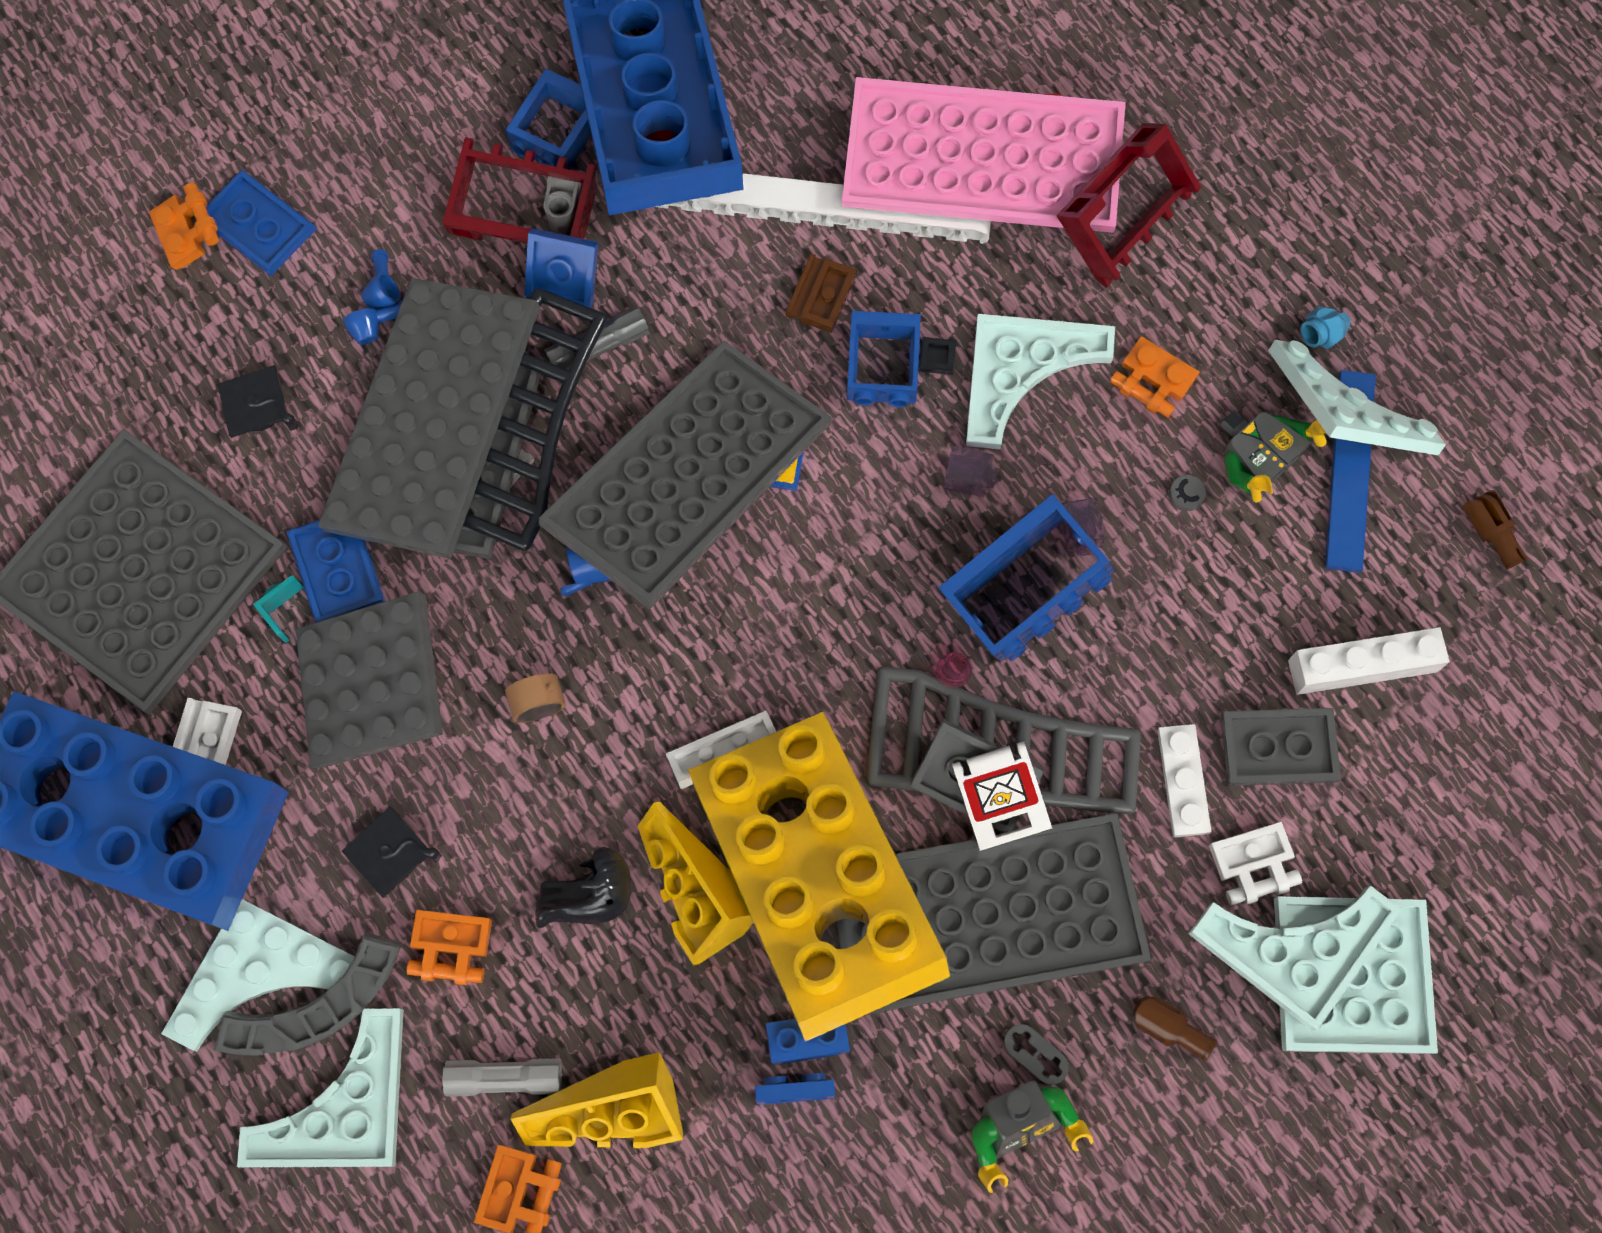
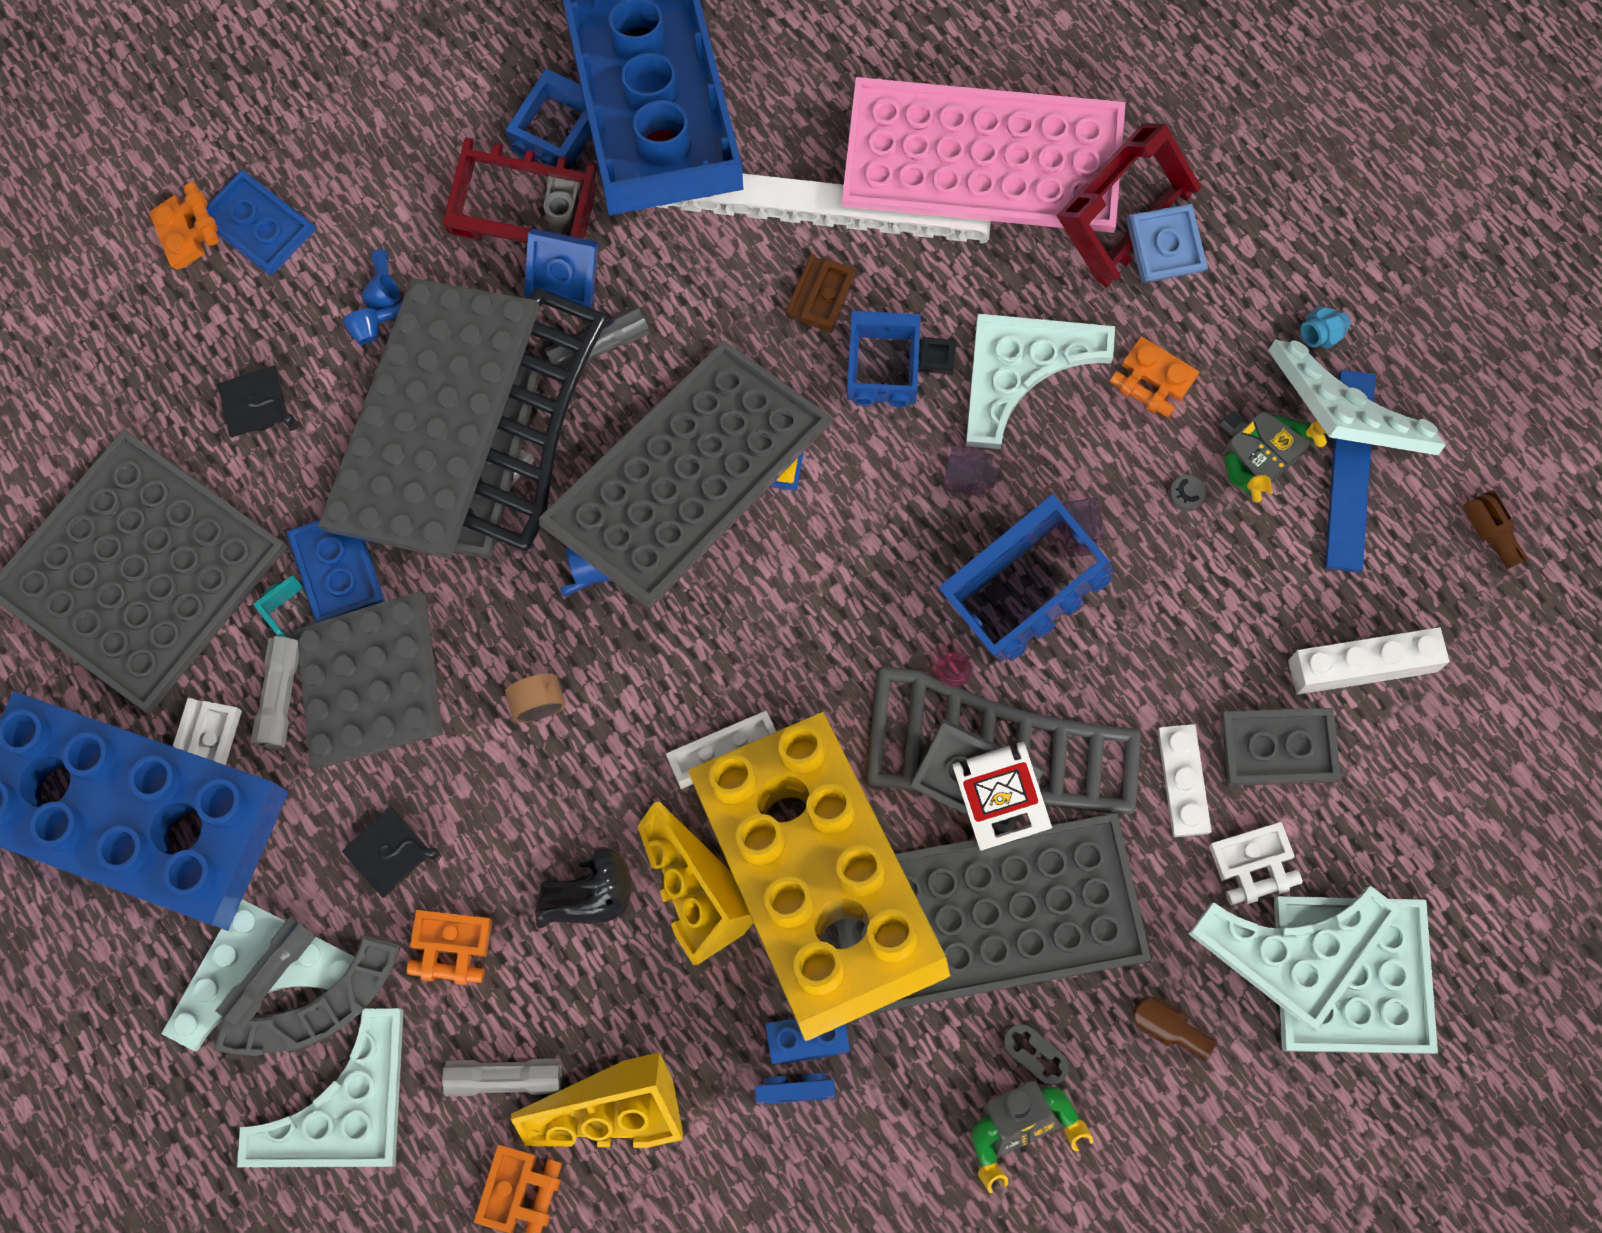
(247, 996): none -> dark grey axle
(272, 720): none -> light grey axle
(1166, 243): none -> medium blue tile

